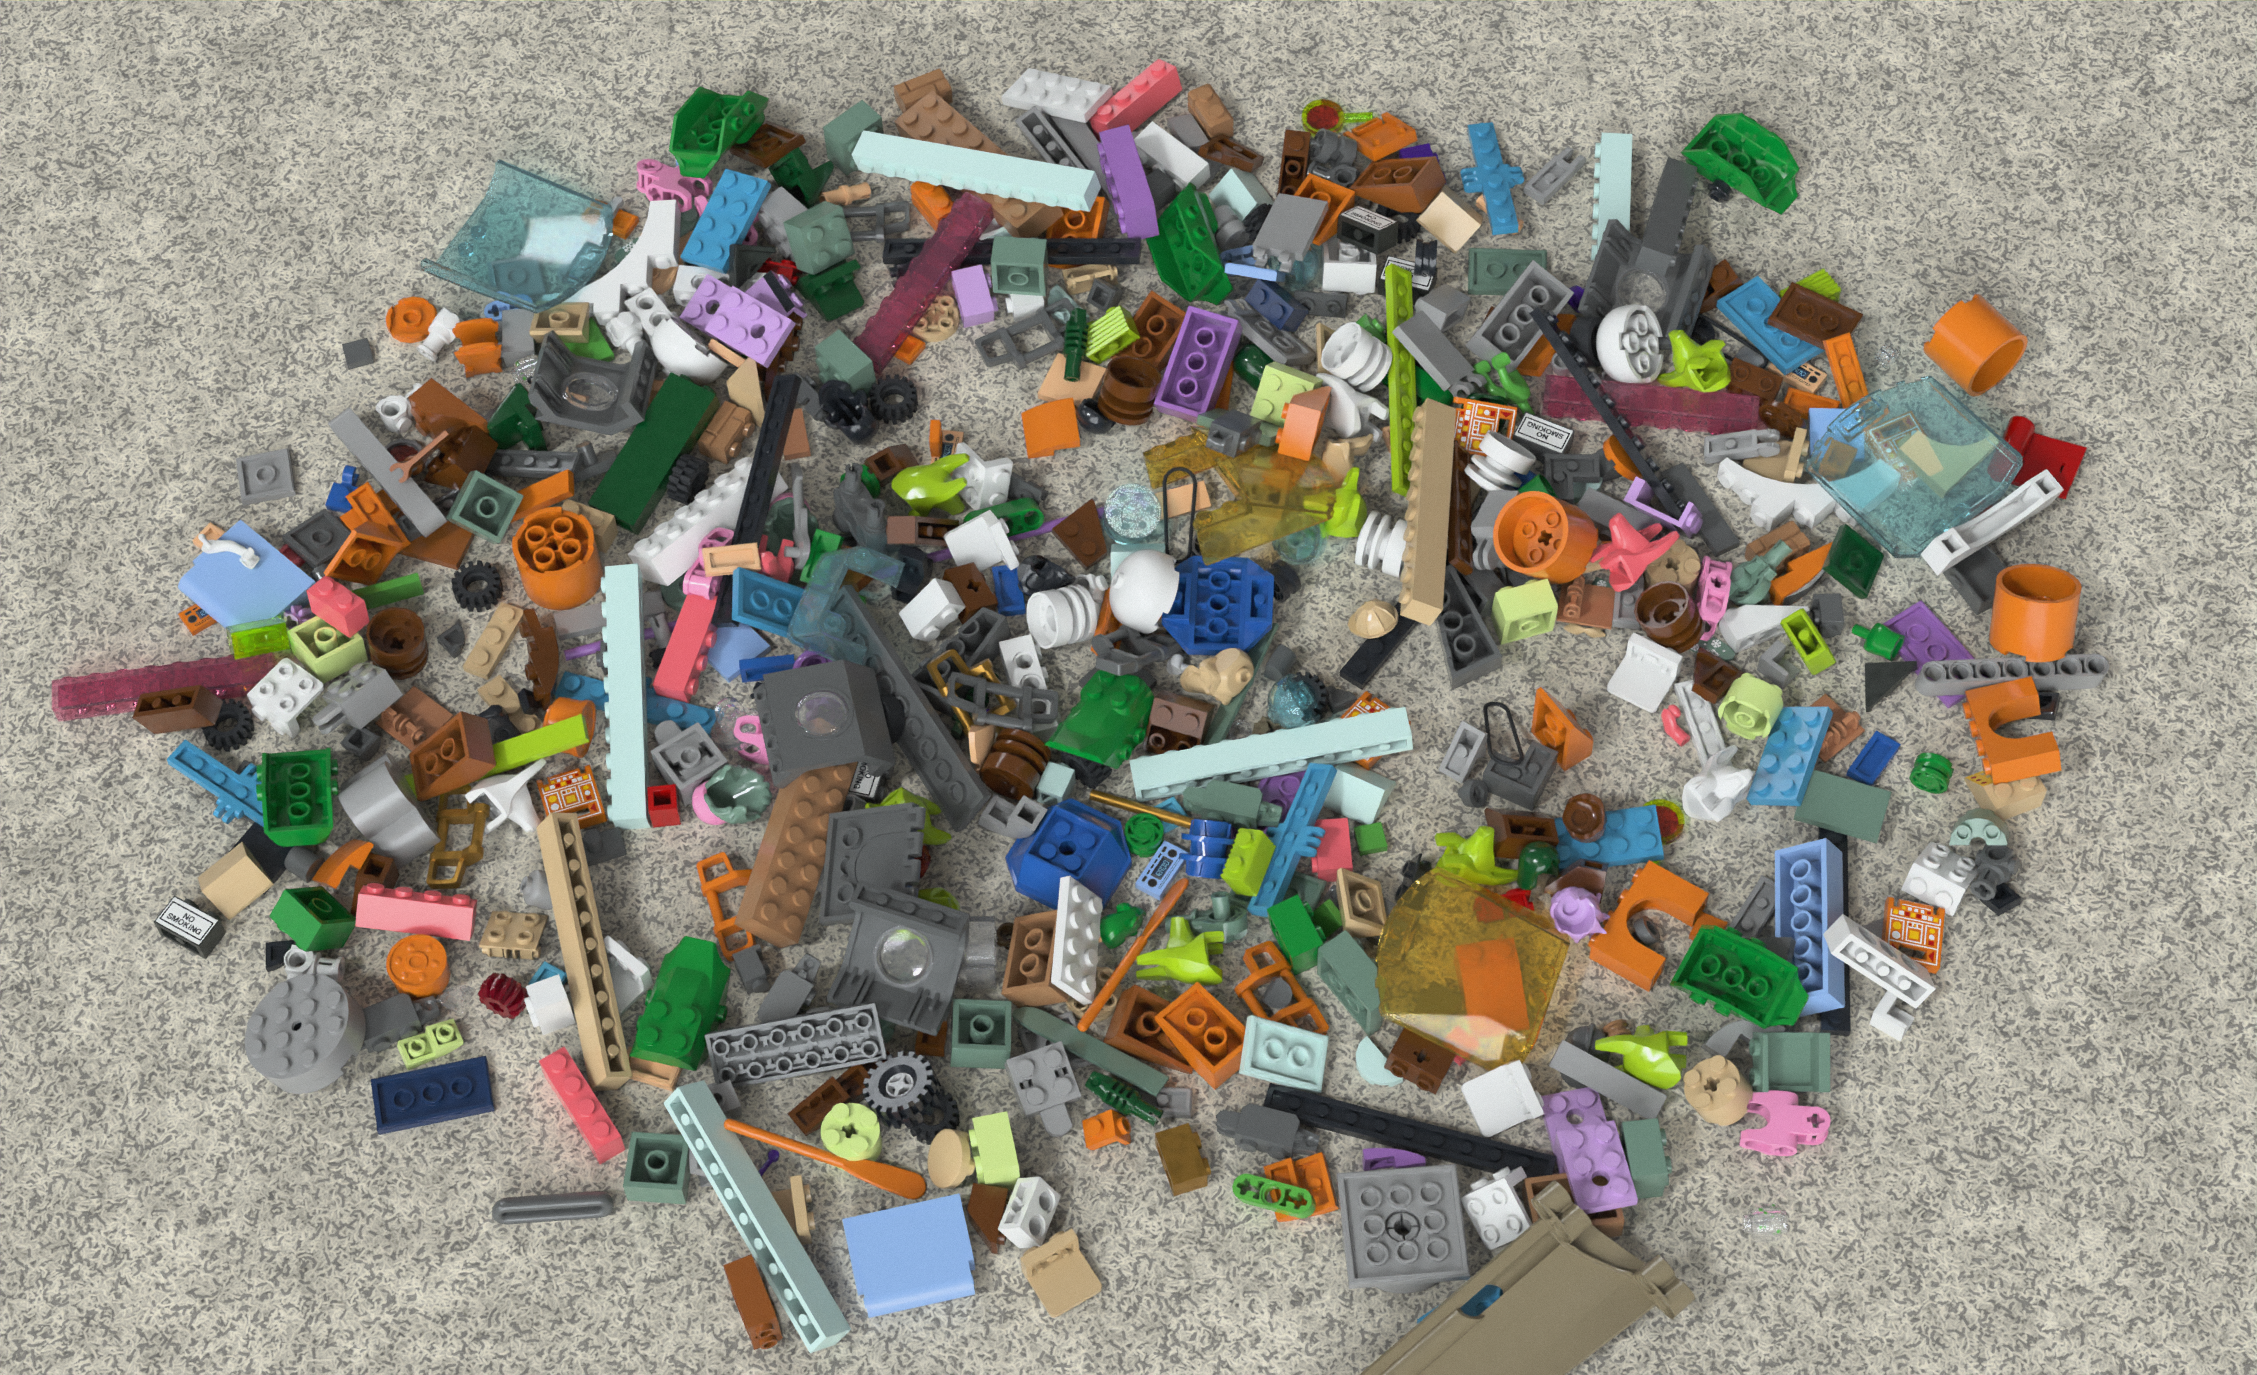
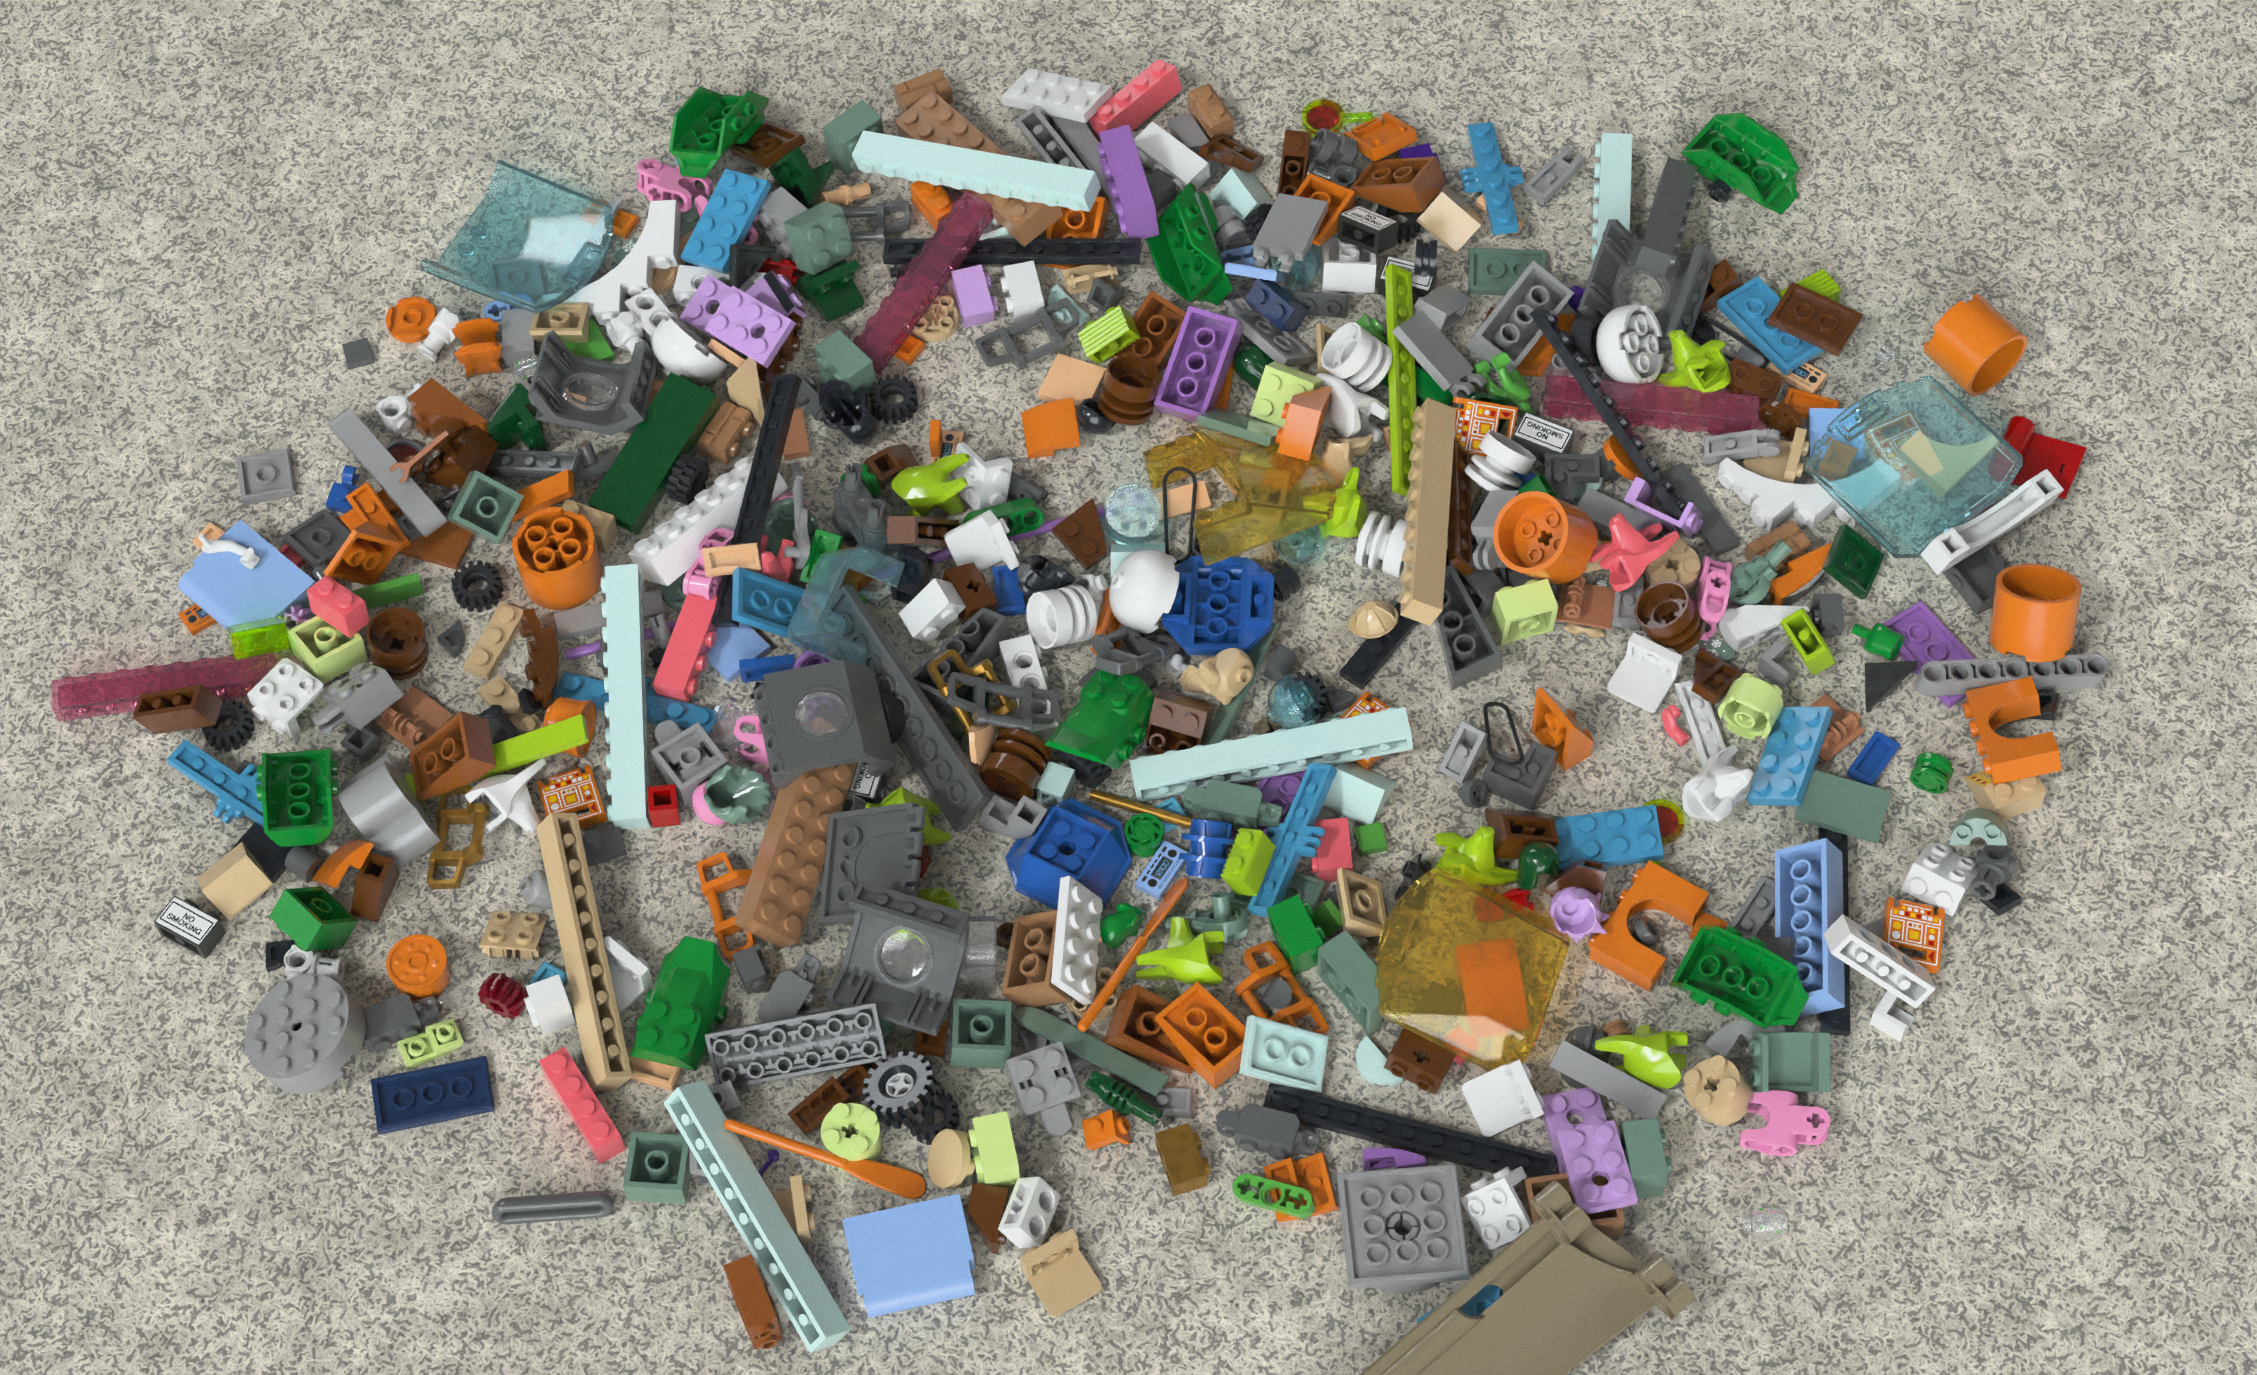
(416, 912): coral brick -> none
(1019, 265): sand green brick -> none
(1075, 344): dark green hinge -> none
(1234, 433): dark grey brick -> none
(1585, 817): reddish brown hair -> none
(1845, 369): orange tile -> none

